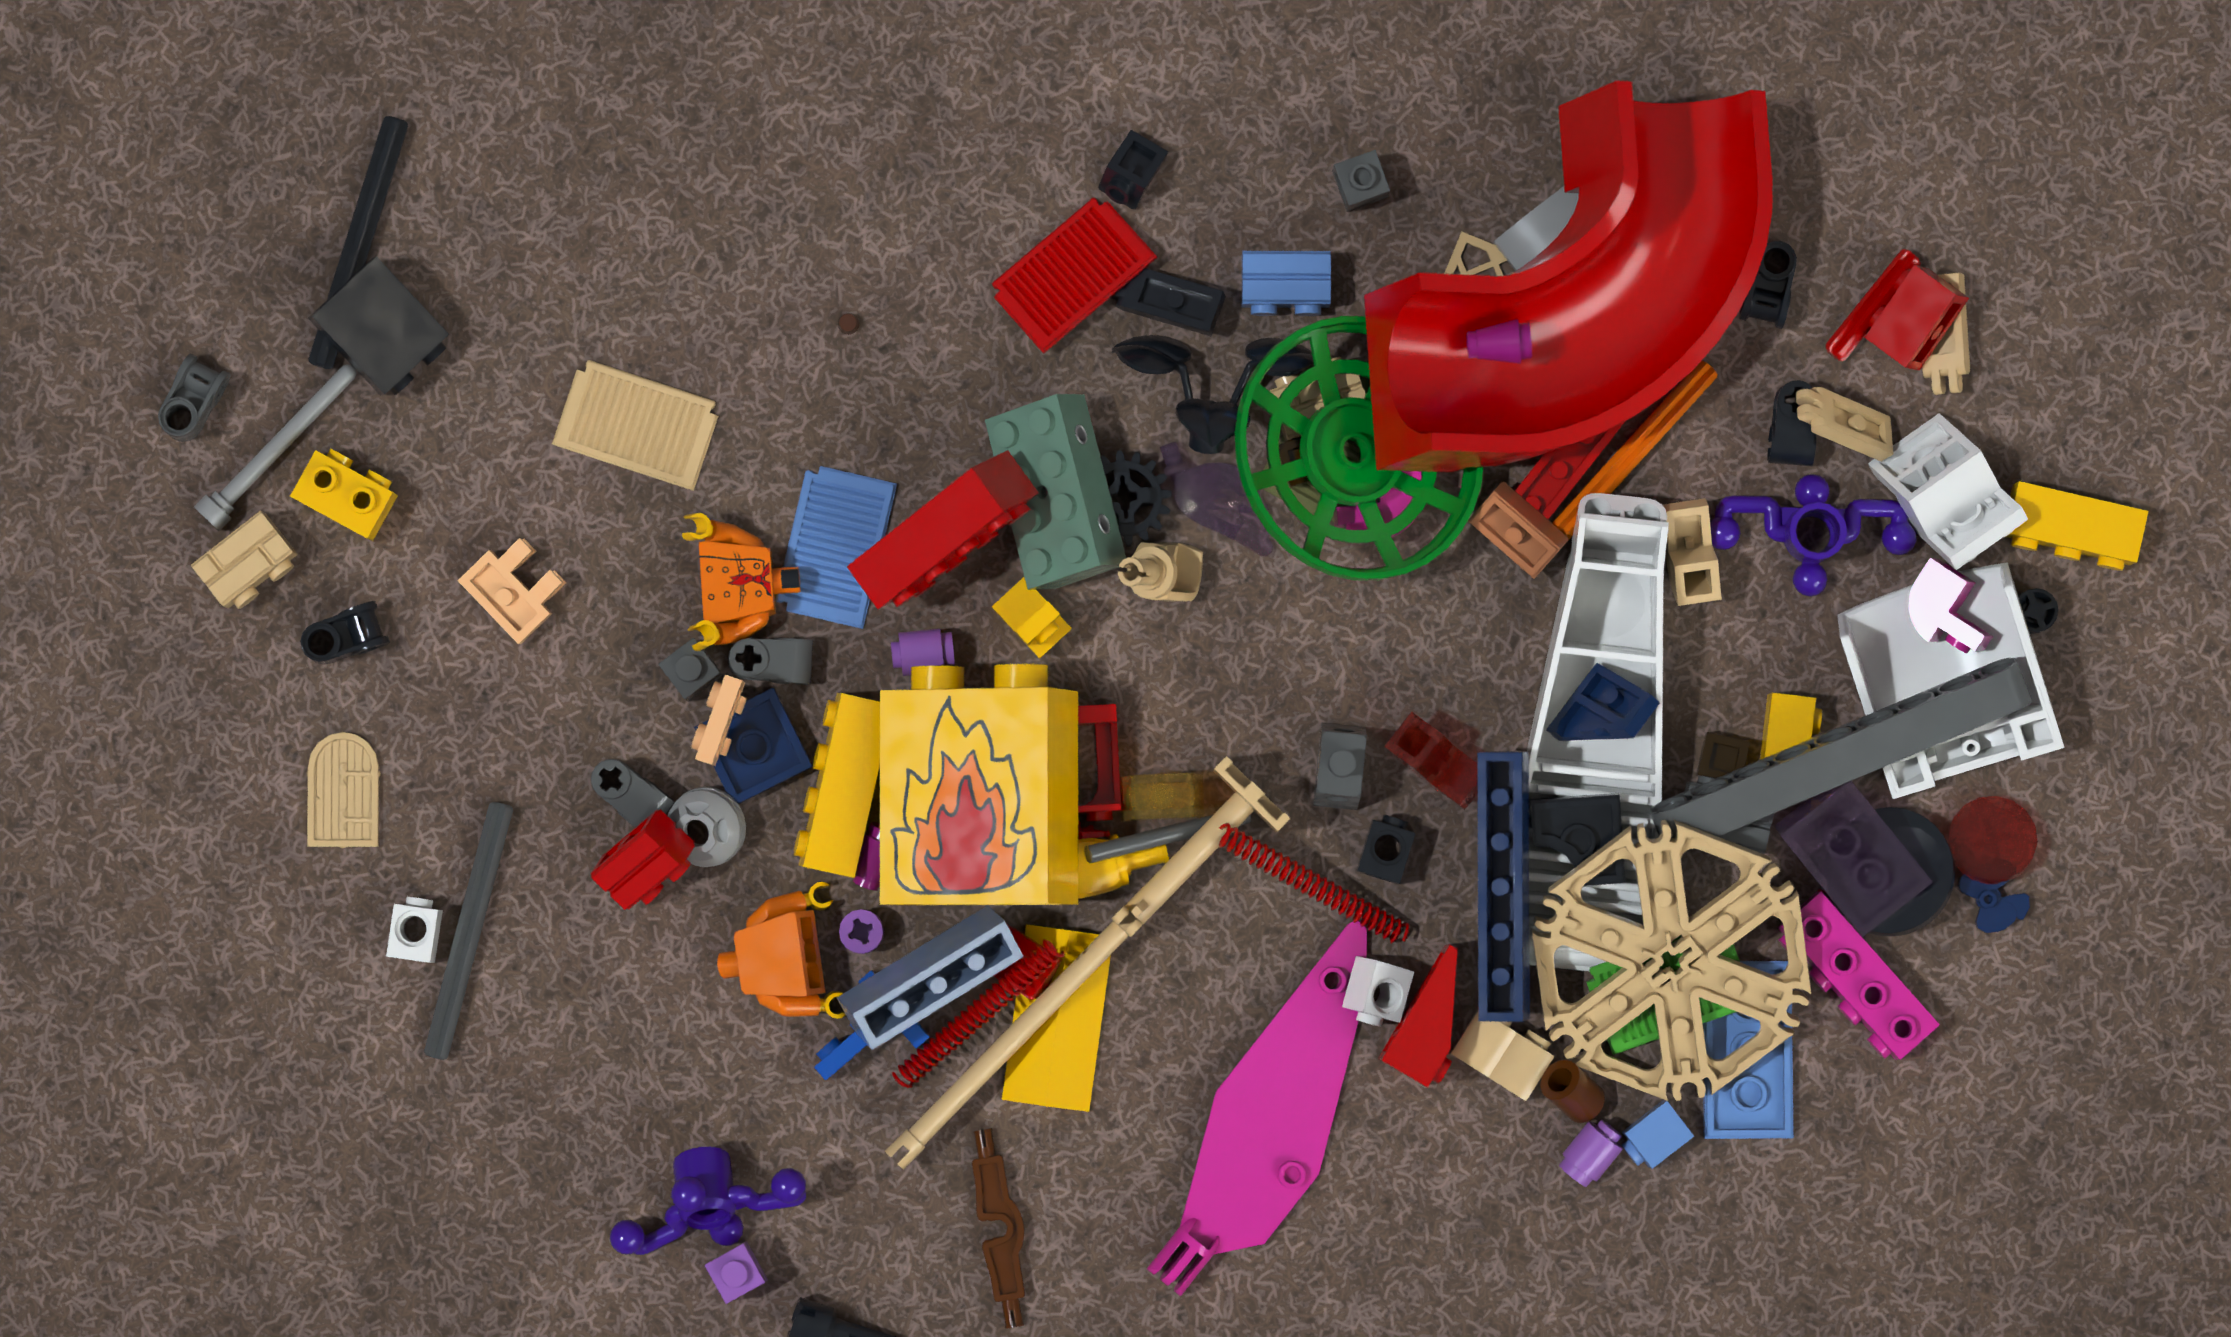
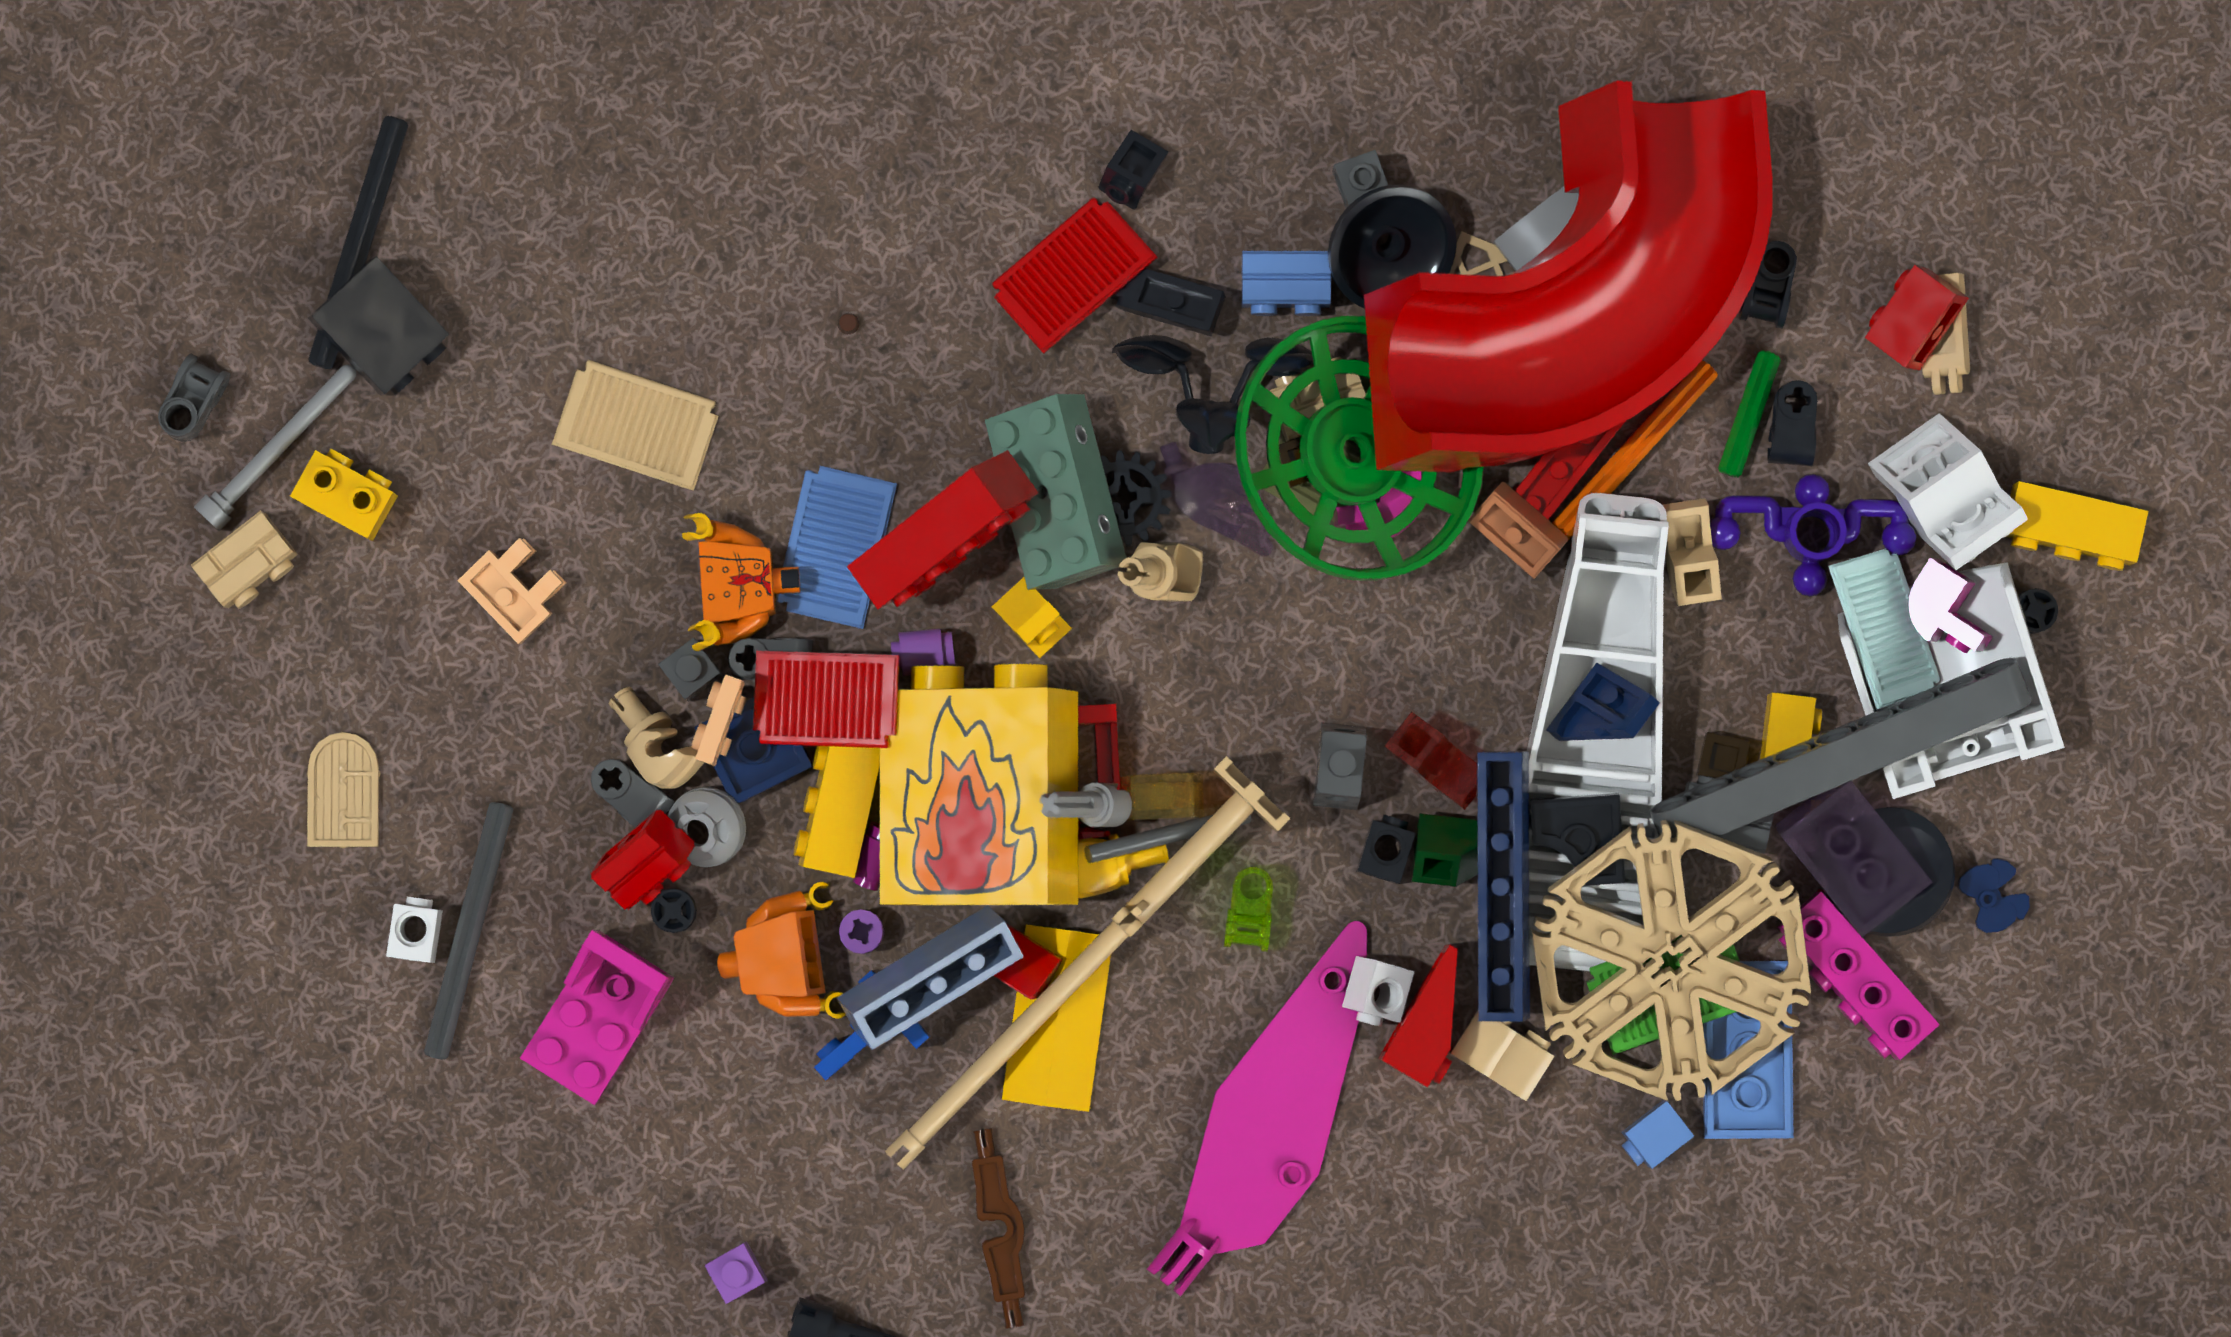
(347, 634): black piece -> none
(597, 1016): none -> dark pink bracket
(645, 742): none -> tan piece
(668, 908): none -> black wheel
(708, 1201): dark purple wheel -> none
(825, 698): none -> red window
(949, 1033): red piece -> none
(1094, 804): none -> light grey piece
(1249, 913): none -> clear neon green piece
(1314, 888): red piece -> none
(1418, 240): none -> black dish
(1445, 850): none -> dark green slope
(1501, 342): magenta cone -> none
(1572, 1091): reddish brown brick -> none
(1591, 1152): medium lavender brick -> none
(1749, 414): none -> green axle
(1846, 422): tan hinge -> none
(1857, 322): red axle -> none
(1879, 620): none -> light aqua window
(1992, 839): clear red tile -> none

